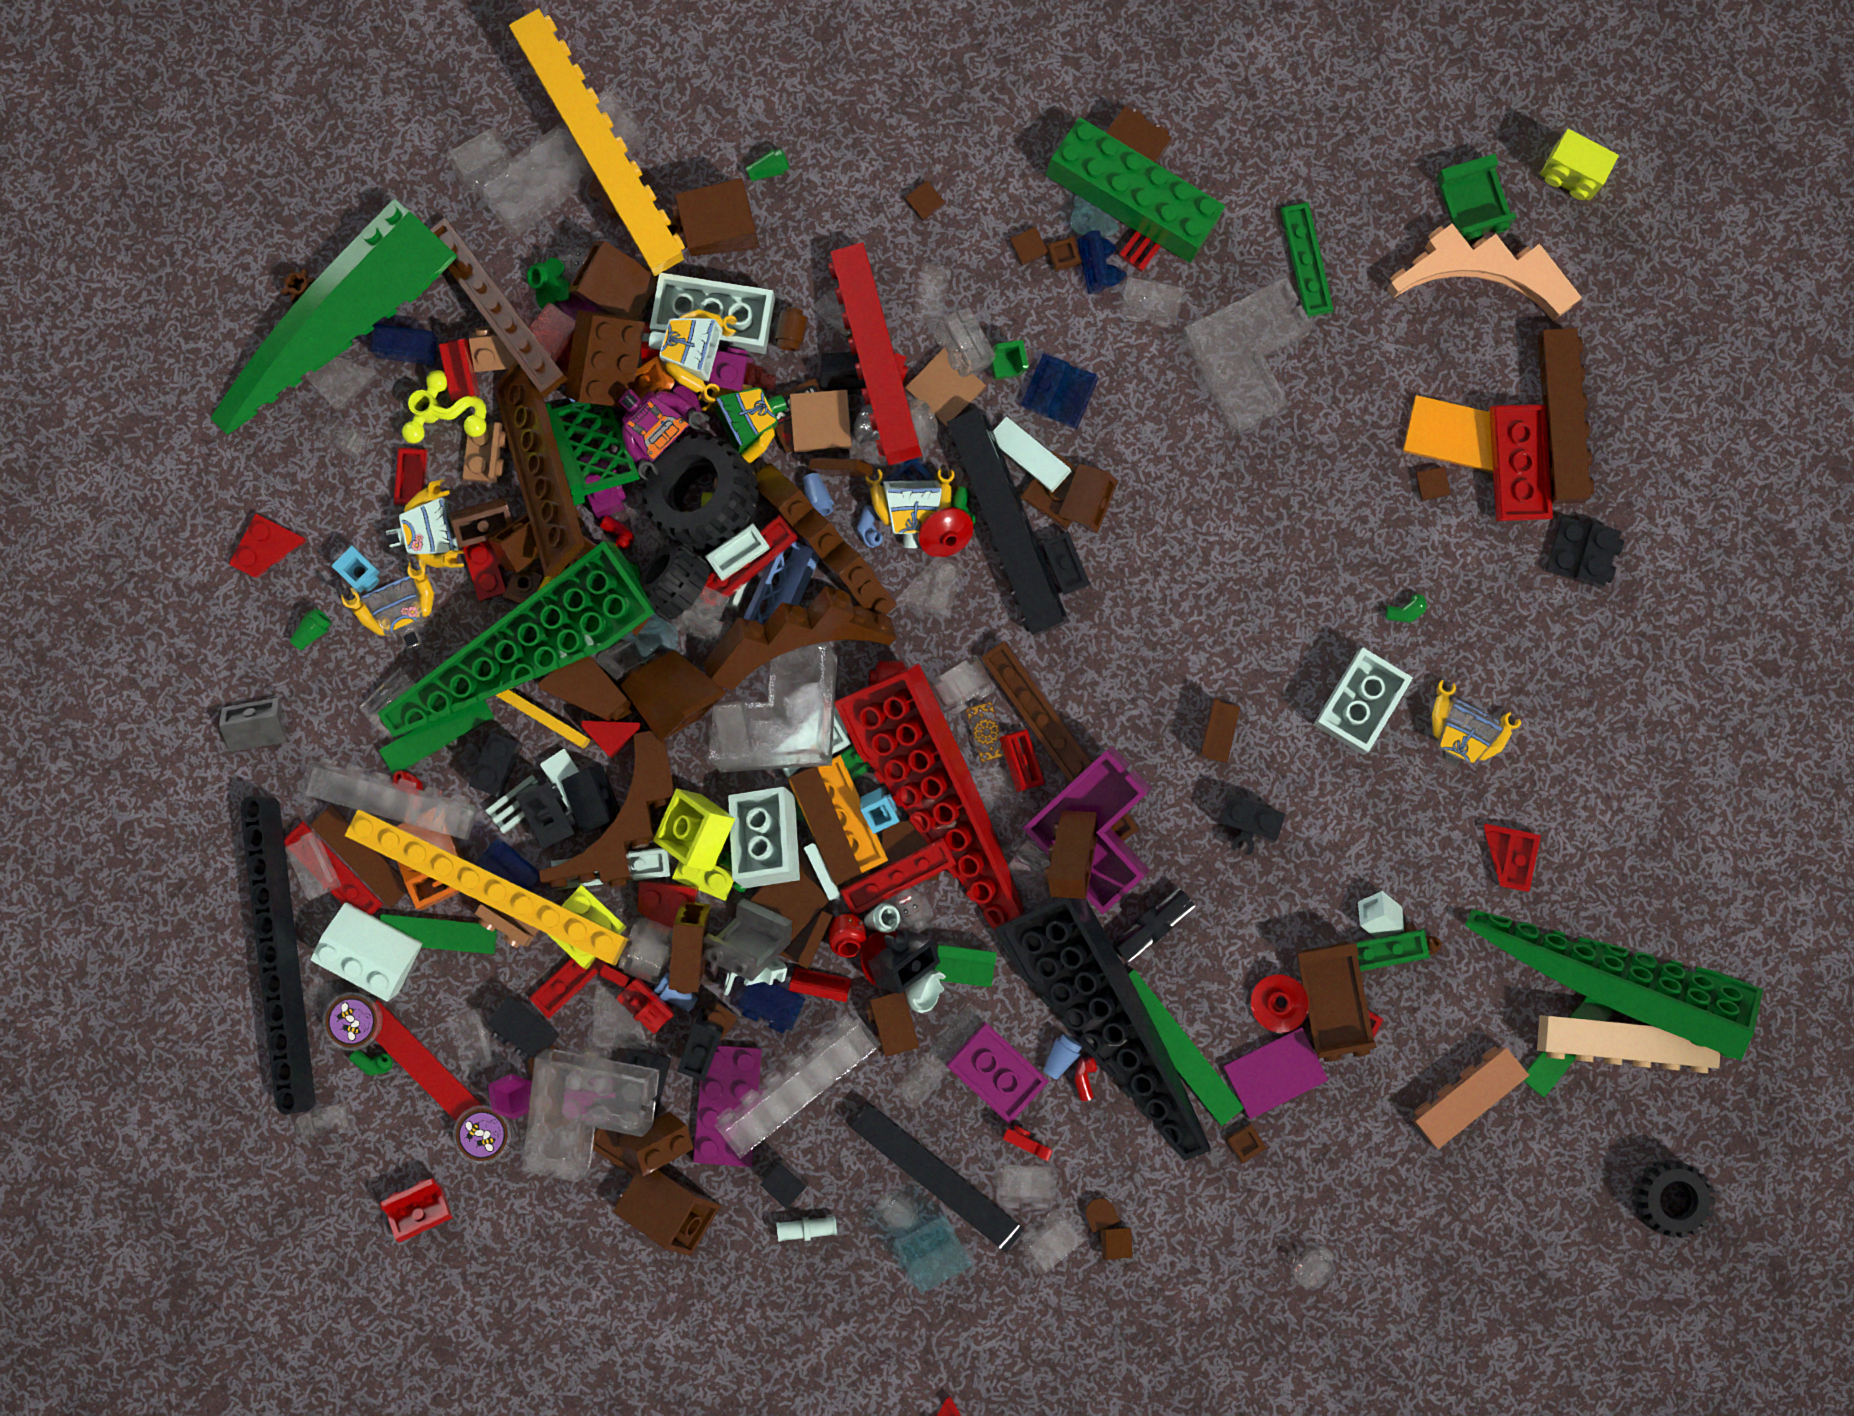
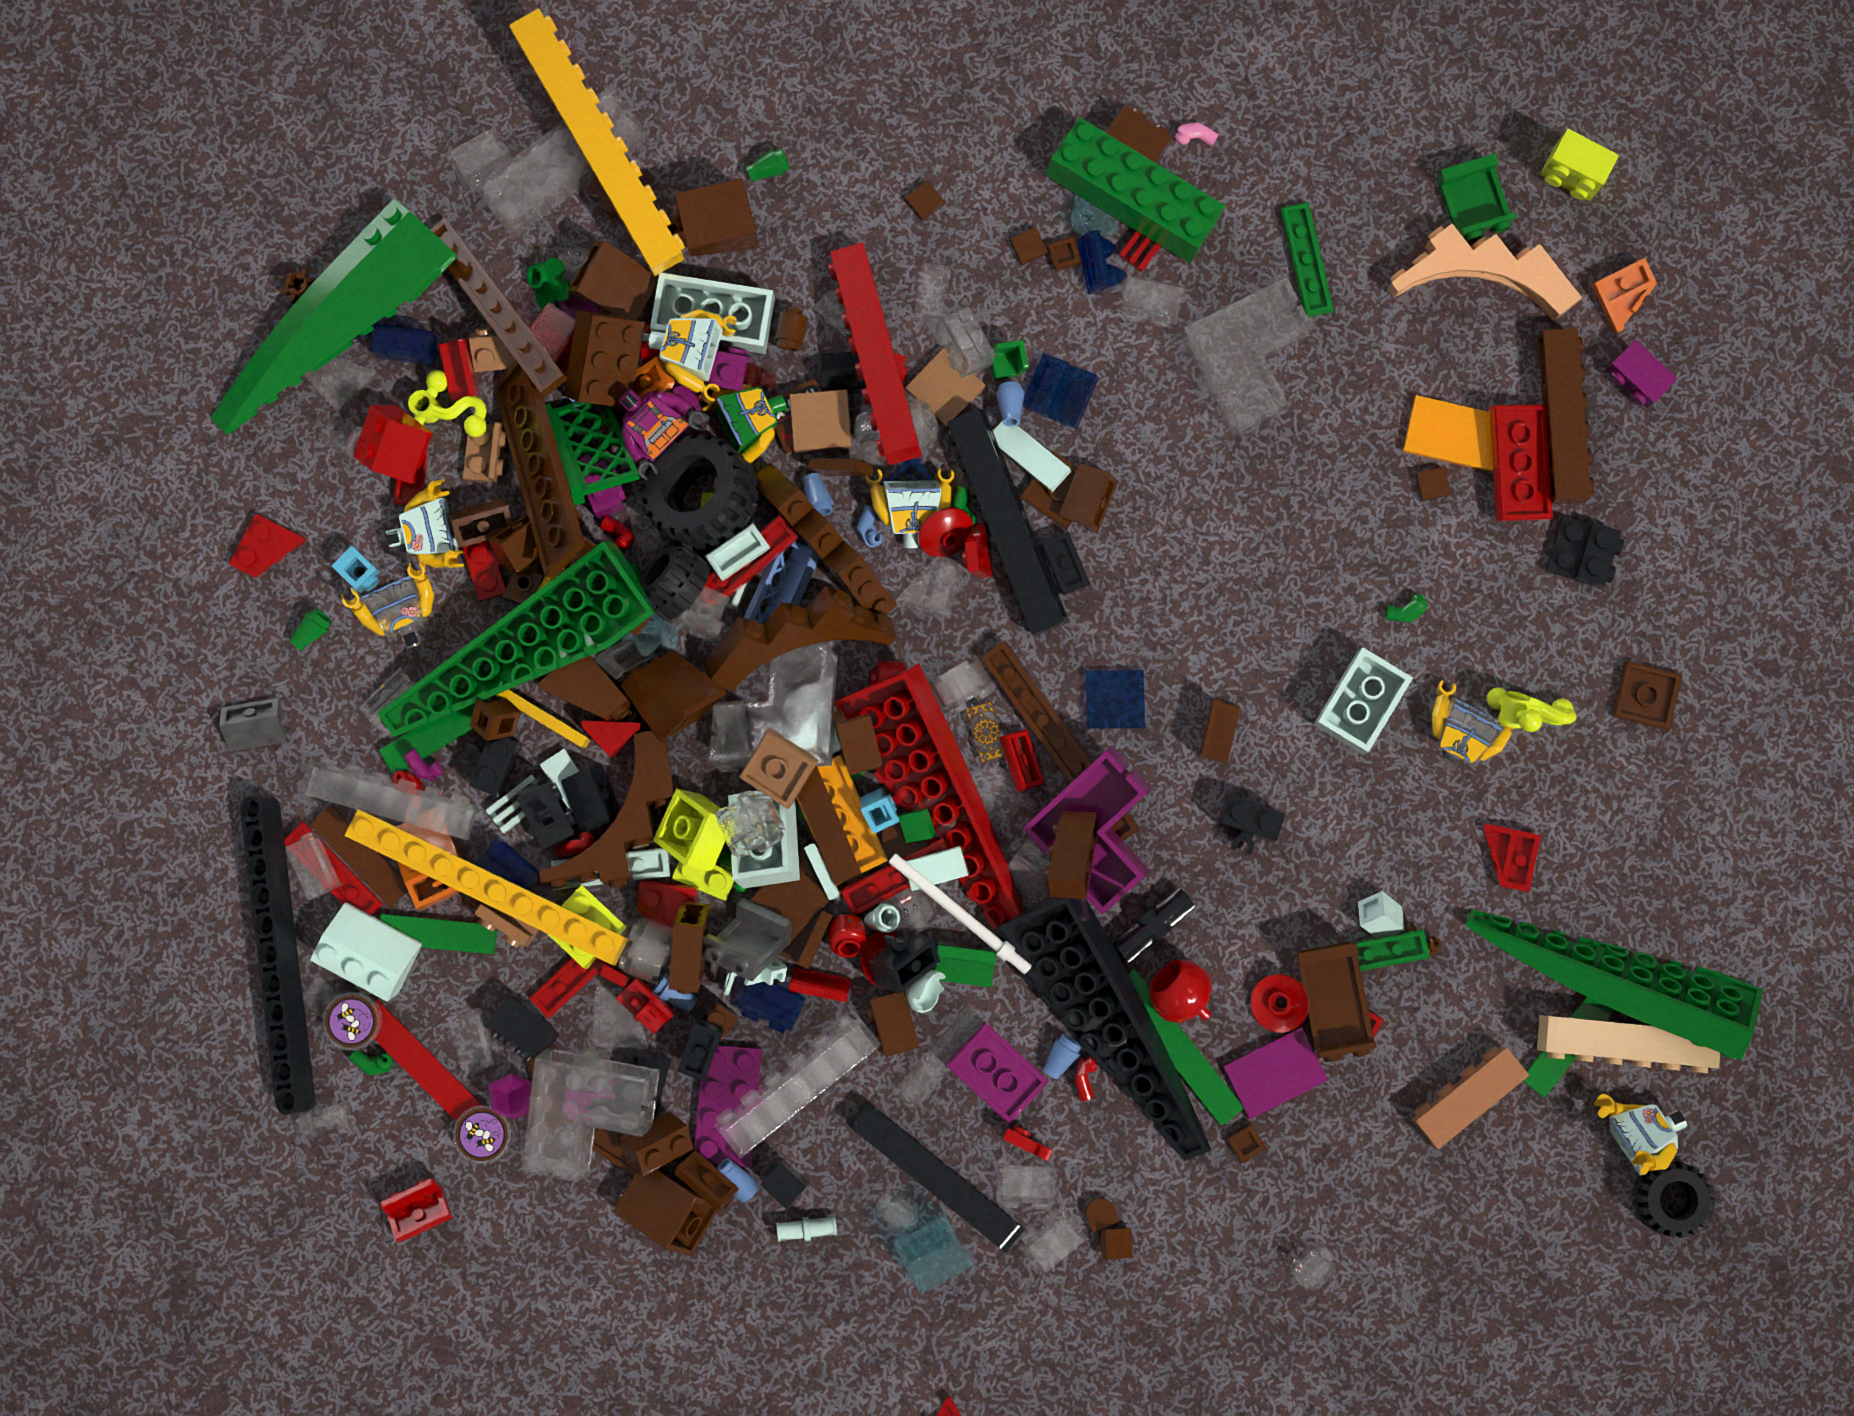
(392, 443): none -> red slope
(422, 769): none -> magenta arm
(495, 719): none -> reddish brown brick
(575, 846): none -> red arm
(707, 1181): none -> reddish brown panel
(742, 1179): none -> medium blue cone
(750, 824): none -> clear brick
(778, 768): none -> medium nougat tile
(857, 742): none -> reddish brown panel
(917, 825): none -> green tile
(940, 866): none -> light aqua tile
(977, 552): none -> red wing
(1004, 950): none -> white bar
(1010, 401): none -> medium blue cone
(1115, 699): none -> clear blue tile
(1181, 991): none -> red piece
(1195, 130): none -> bright pink arm
(1528, 712): none -> neon yellow piece
(1624, 292): none -> orange wing
(1640, 374): none -> magenta brick
(1643, 1132): none -> torso
(1647, 695): none -> reddish brown tile

